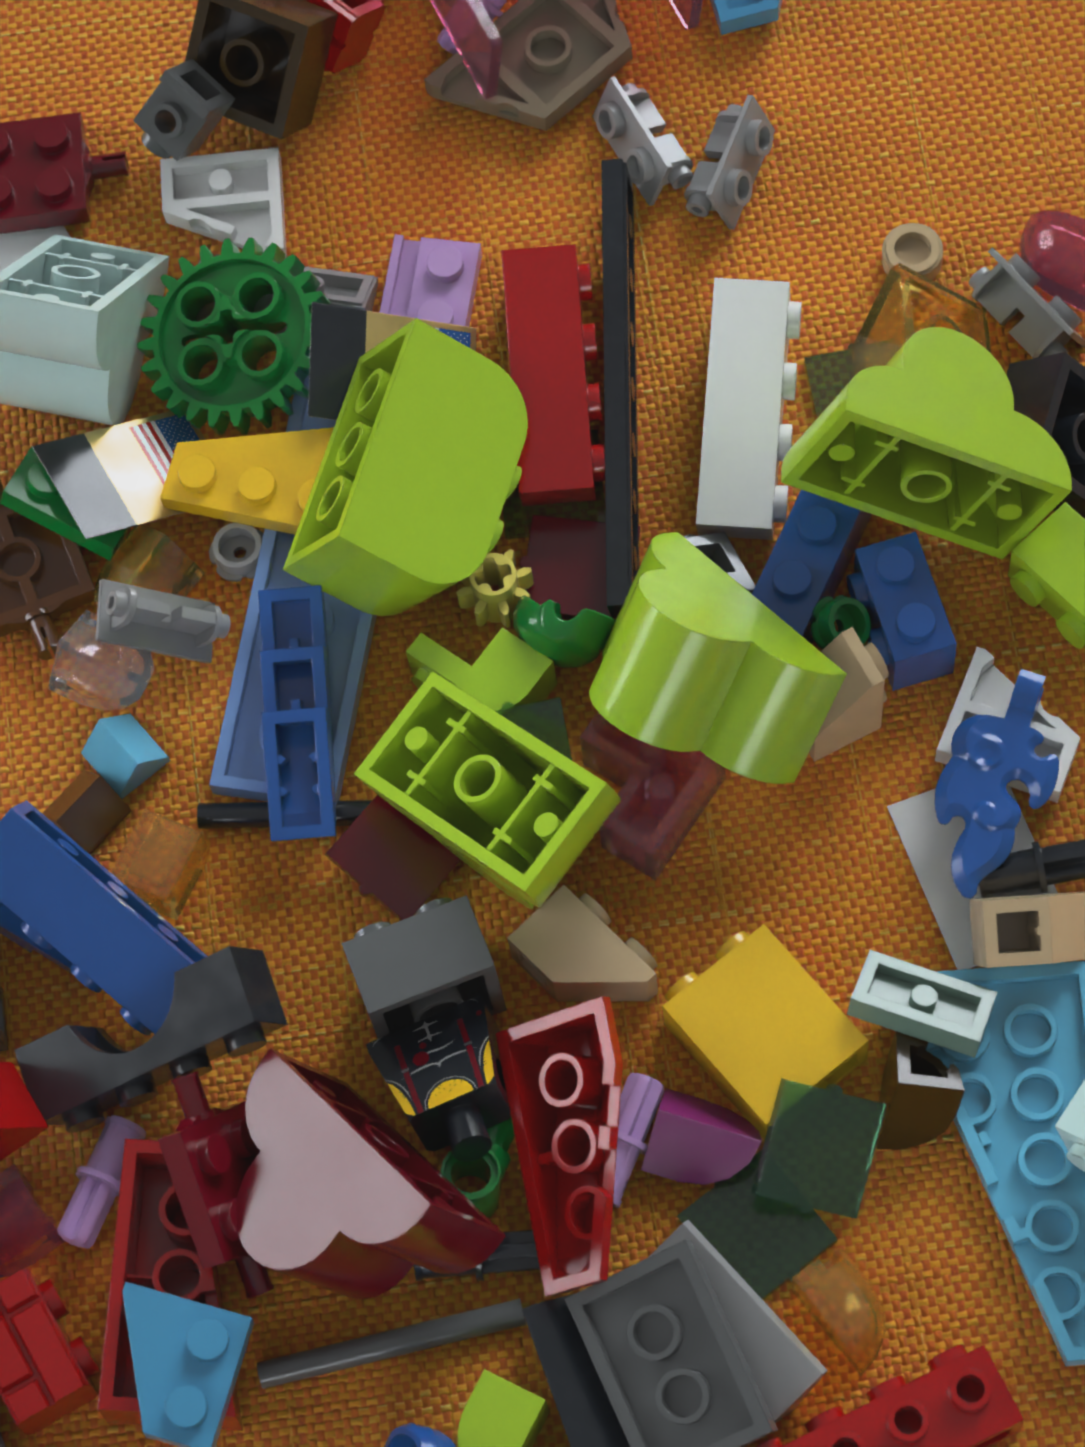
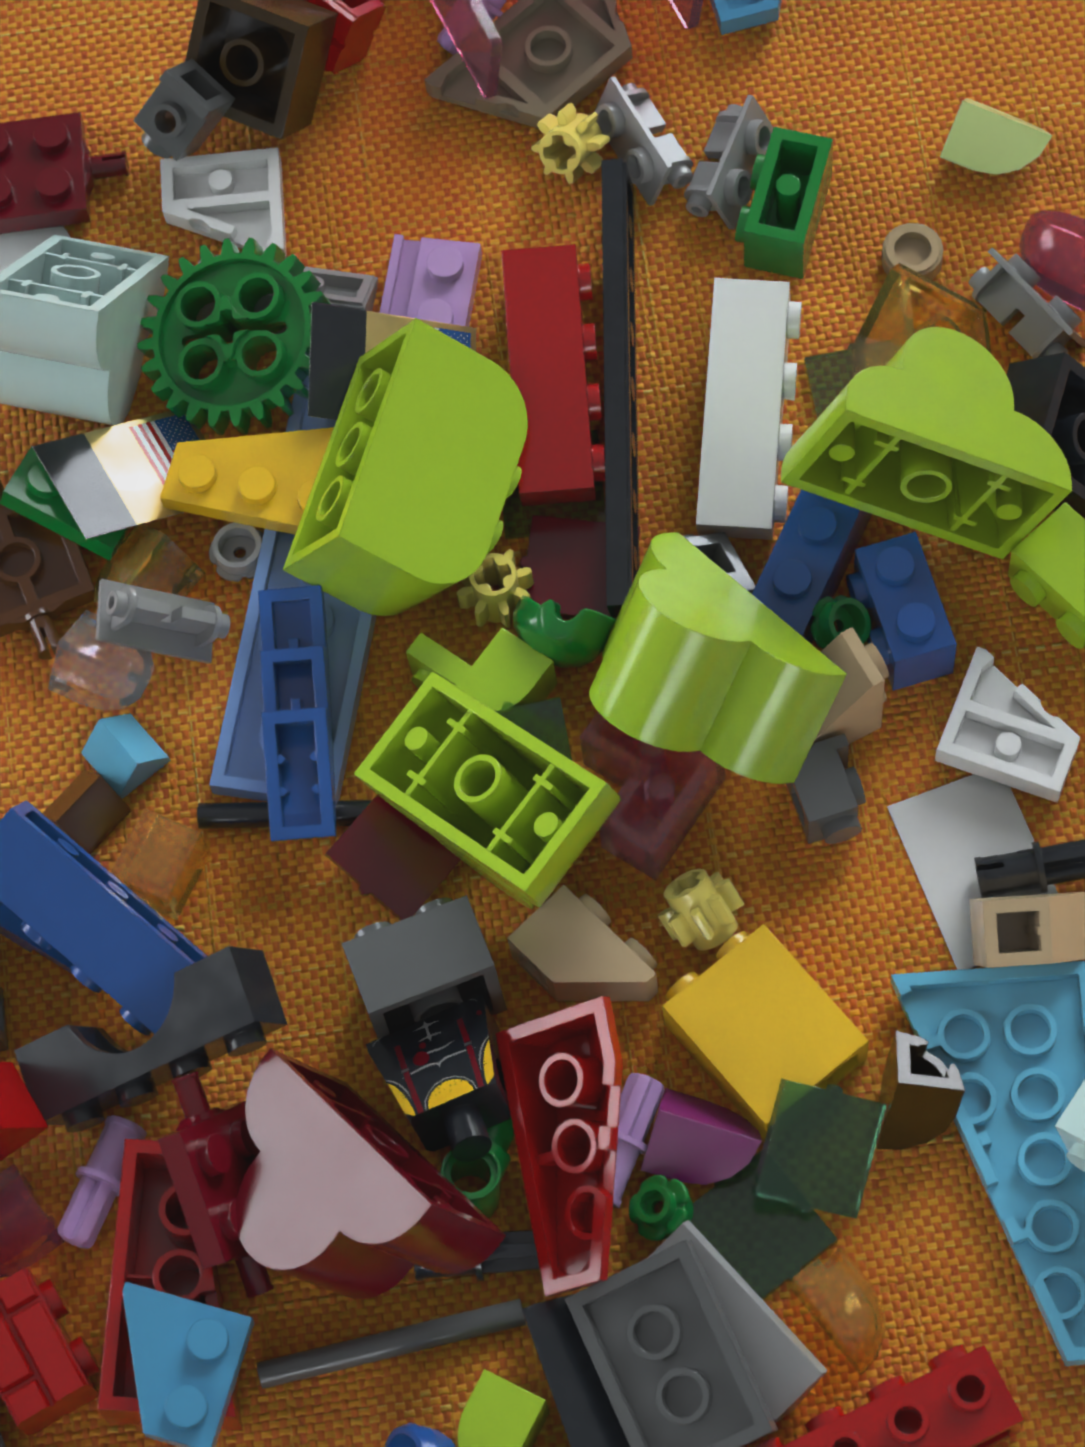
(570, 143): none -> light yellow gear
(676, 1208): none -> green plate
(700, 909): none -> light yellow gear
(786, 202): none -> green brick
(827, 793): none -> dark grey brick
(922, 1003): plate -> none
(973, 784): blue piece -> none
(992, 140): none -> yellowish green brick

